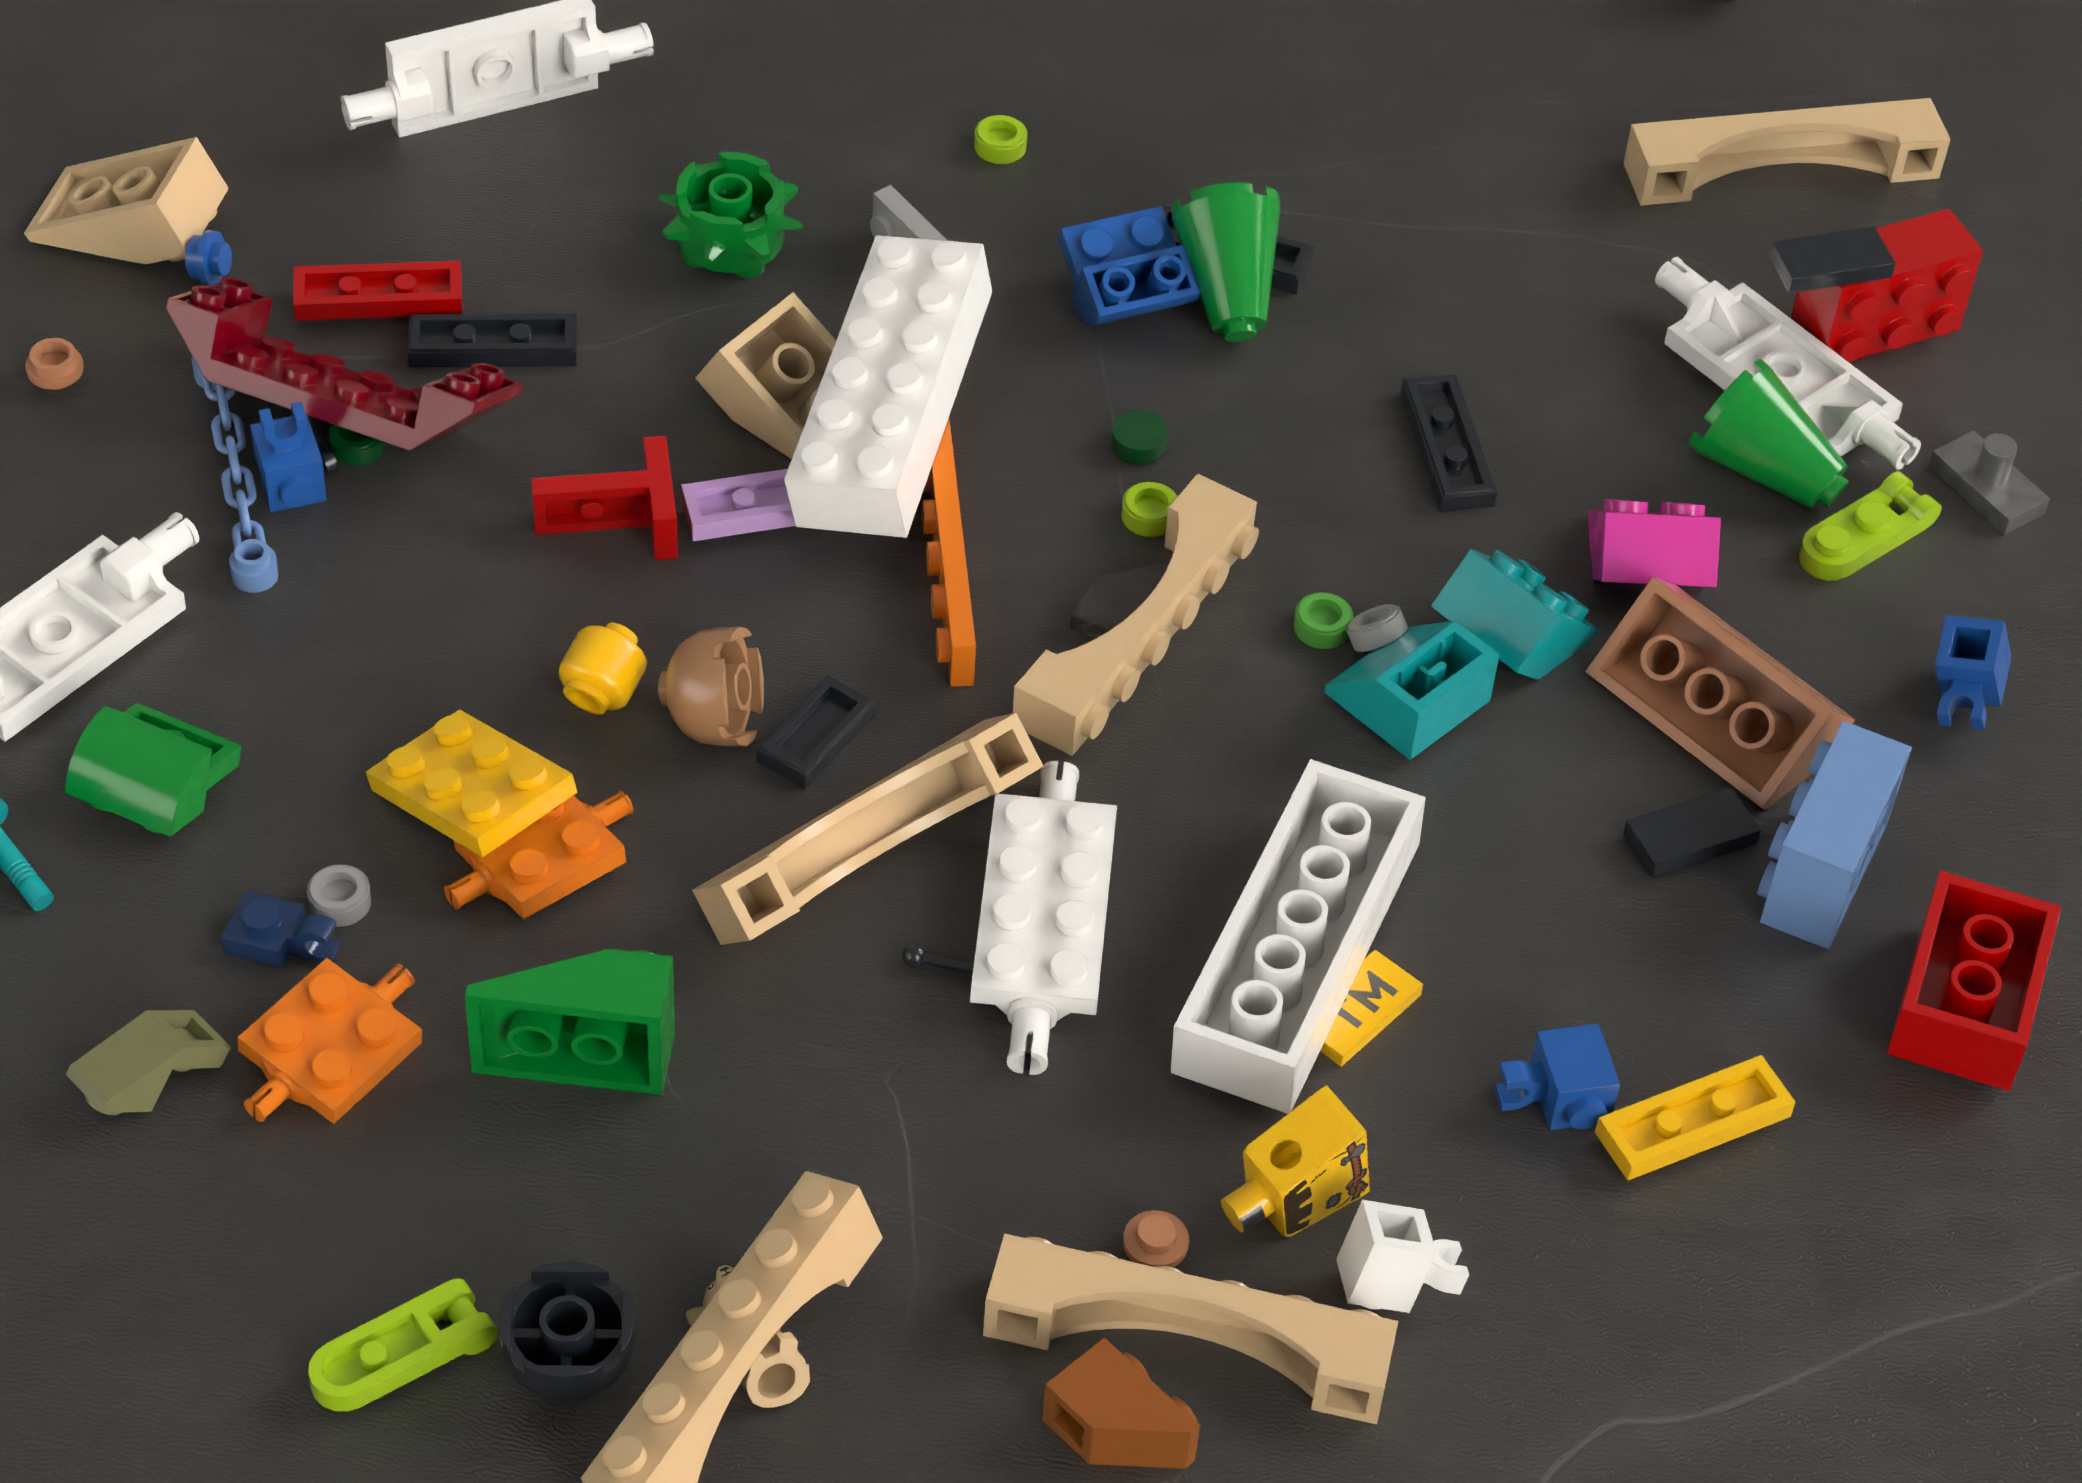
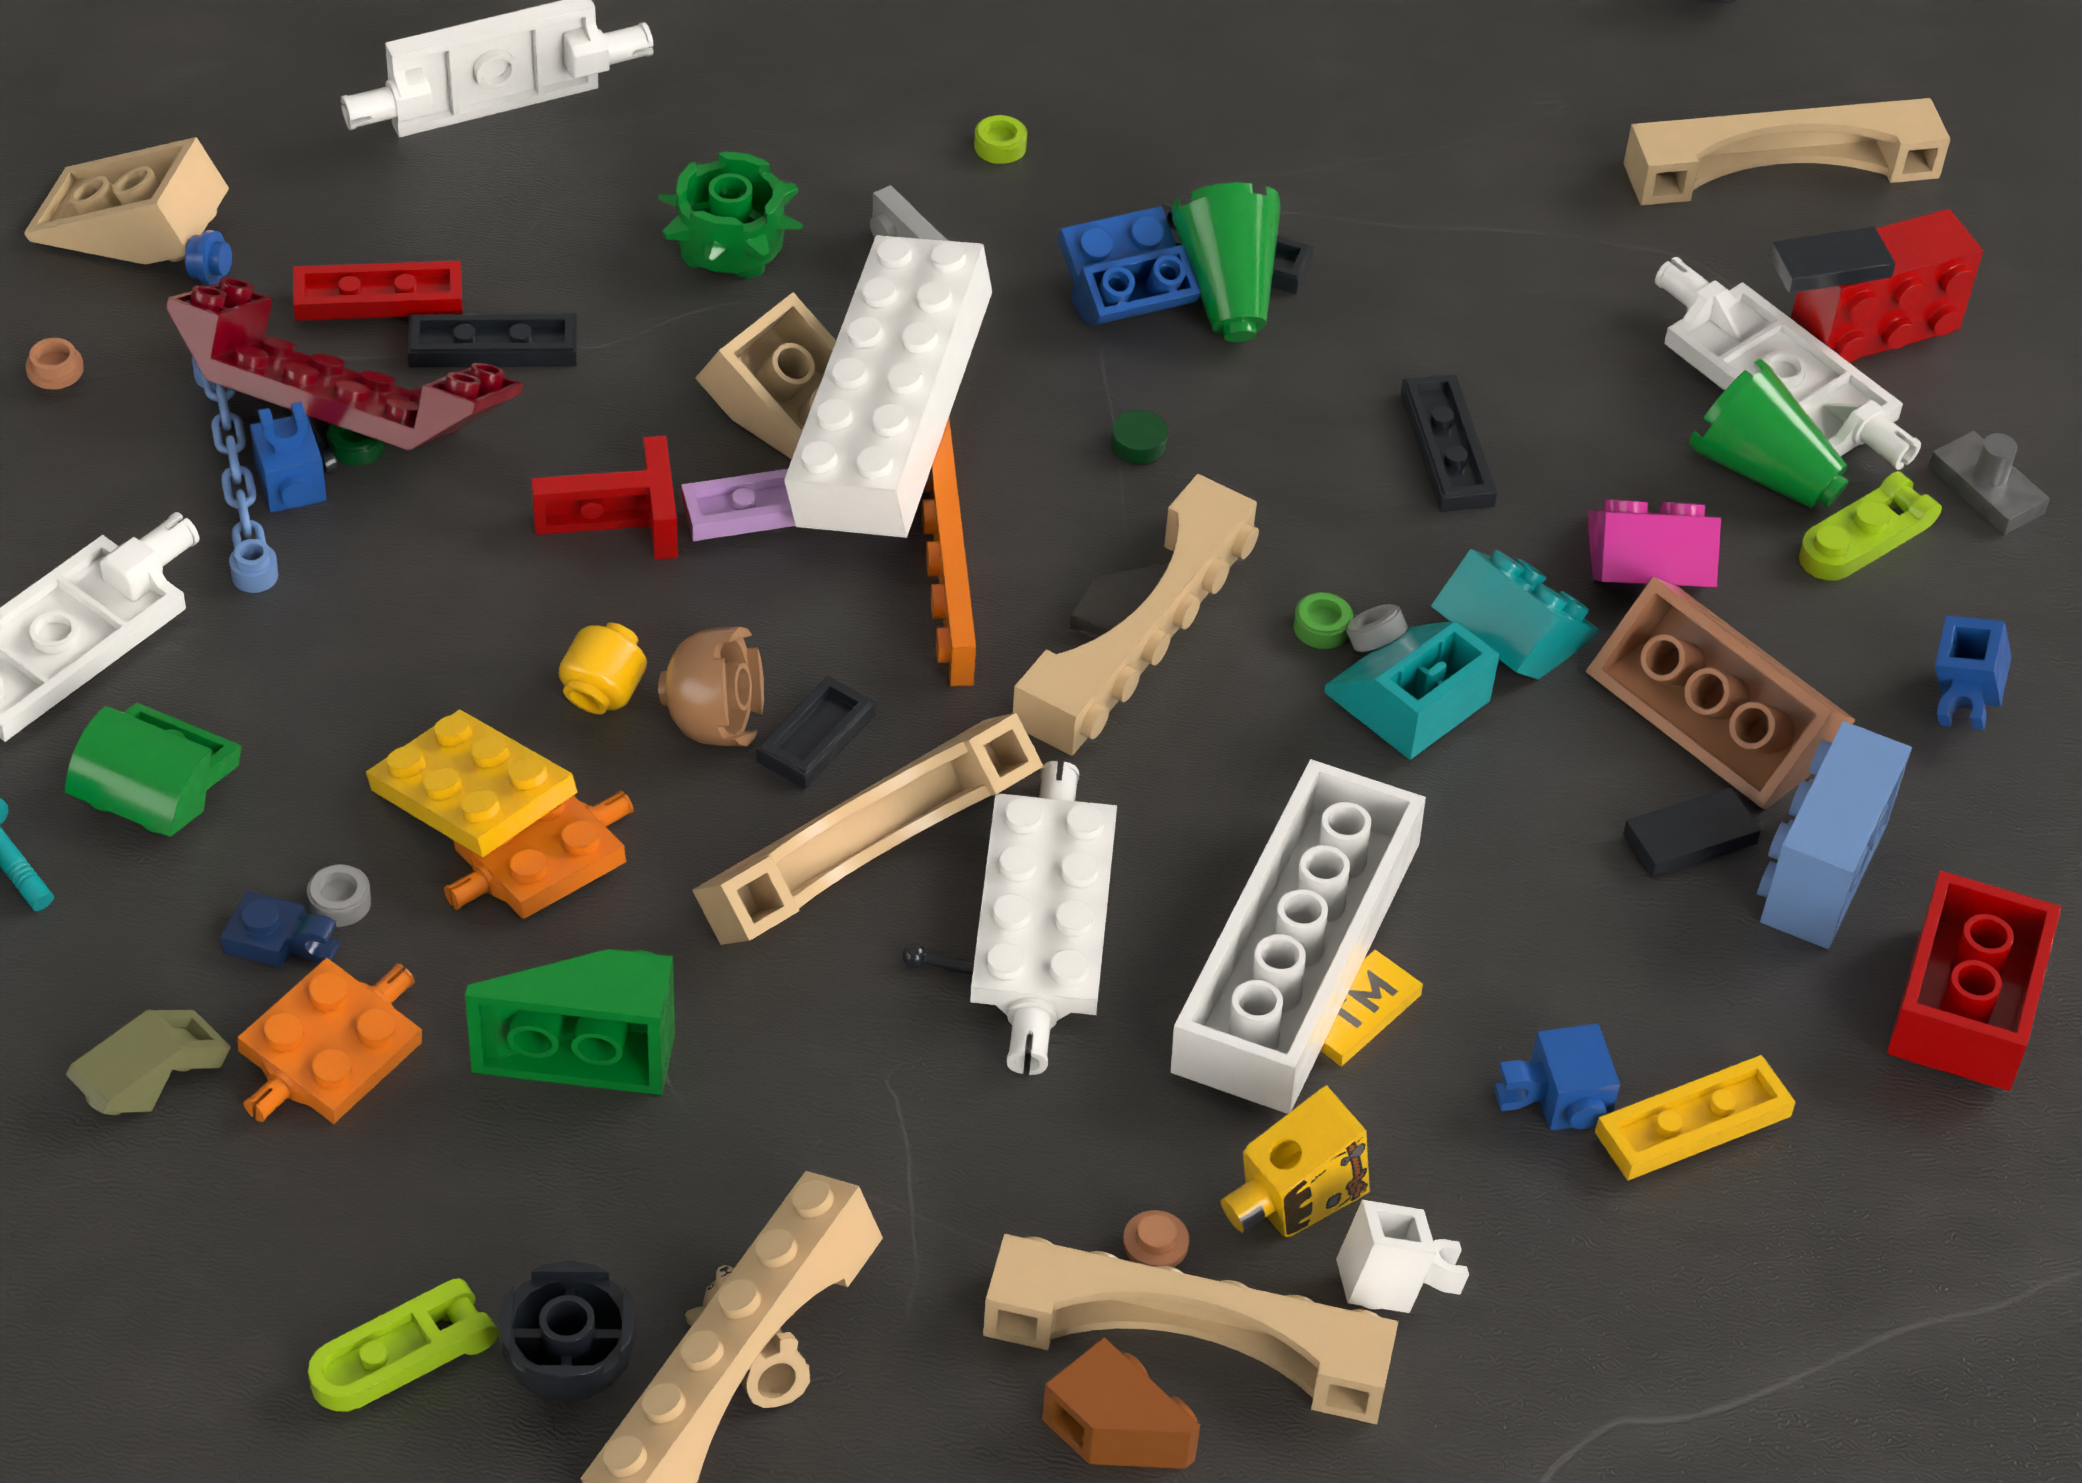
(1147, 508): lime tile -> none

